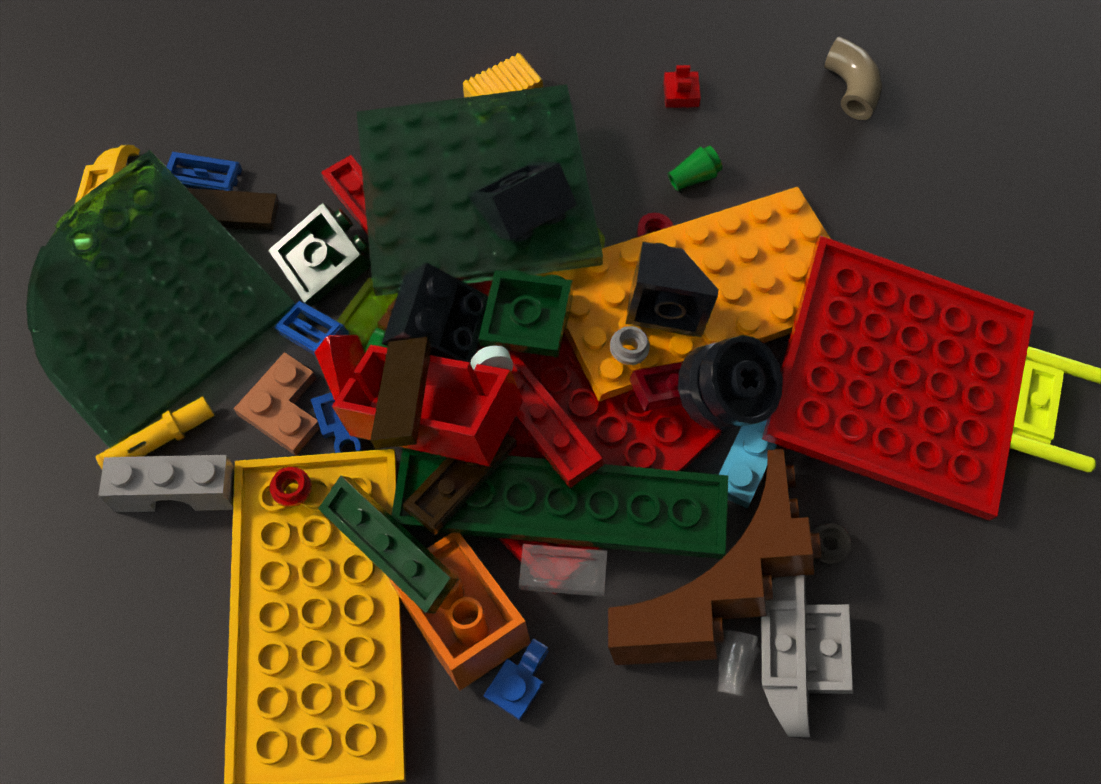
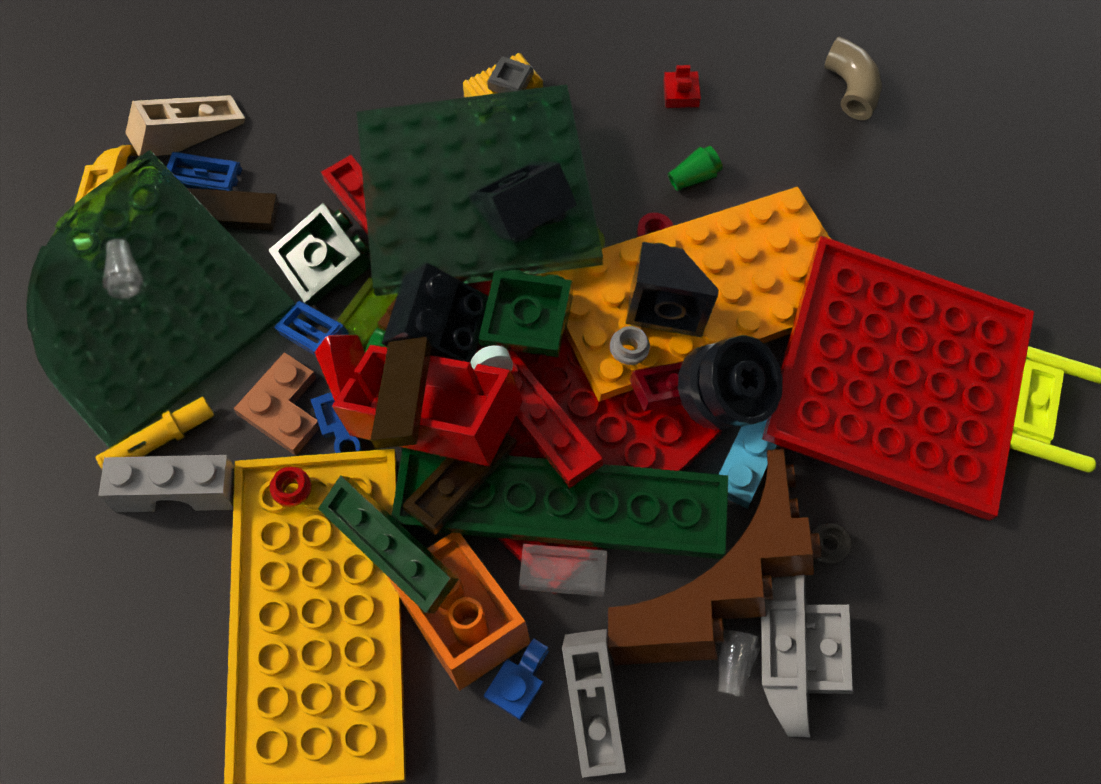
(121, 271): none -> clear cone
(179, 122): none -> tan slope
(510, 76): none -> dark grey tile
(594, 703): none -> light grey slope

